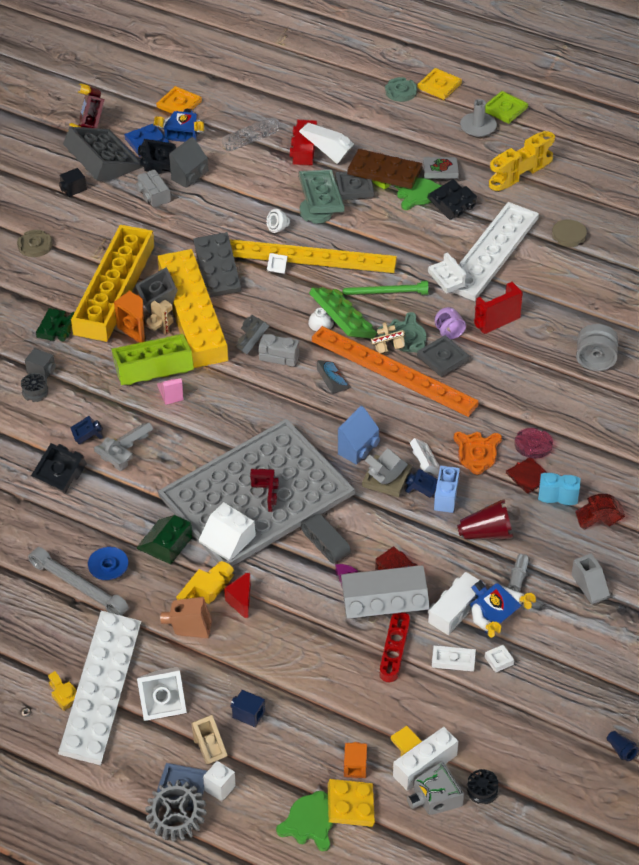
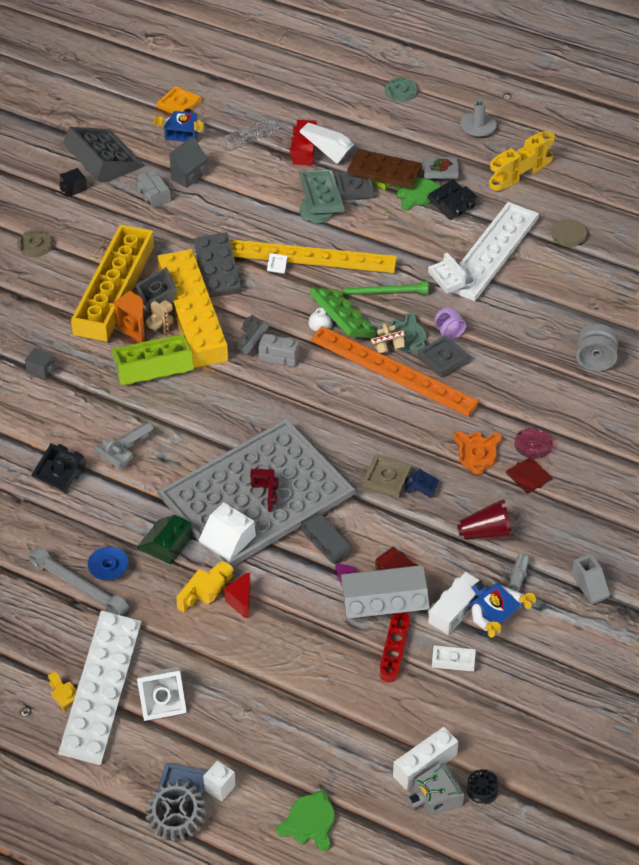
(34, 387): dark grey wheel -> none
(51, 325): dark green plate -> none
(85, 429): dark blue bracket -> none
(91, 107): dark red torso -> none
(149, 132): blue plate -> none
(155, 155): black plate -> none
(171, 390): bright pink slope -> none
(189, 617): nougat torso -> none
(209, 739): tan slope -> none
(248, 708): dark blue brick -> none
(277, 221): white brick -> none
(331, 376): dark grey slope -> none
(350, 802): yellow plate -> none
(355, 760): orange brick -> none
(357, 436): medium blue slope -> none
(387, 467): light grey brick -> none
(405, 740): yellow panel -> none
(425, 456): white plate -> none
(439, 83): yellow tile -> none
(446, 489): light blue slope -> none
(498, 311): red panel -> none
(499, 658): white plate -> none
(505, 107): lime plate -> none
(559, 488): medium azure brick -> none
(600, 507): clear red brick -> none
(623, 746): dark blue cone -> none

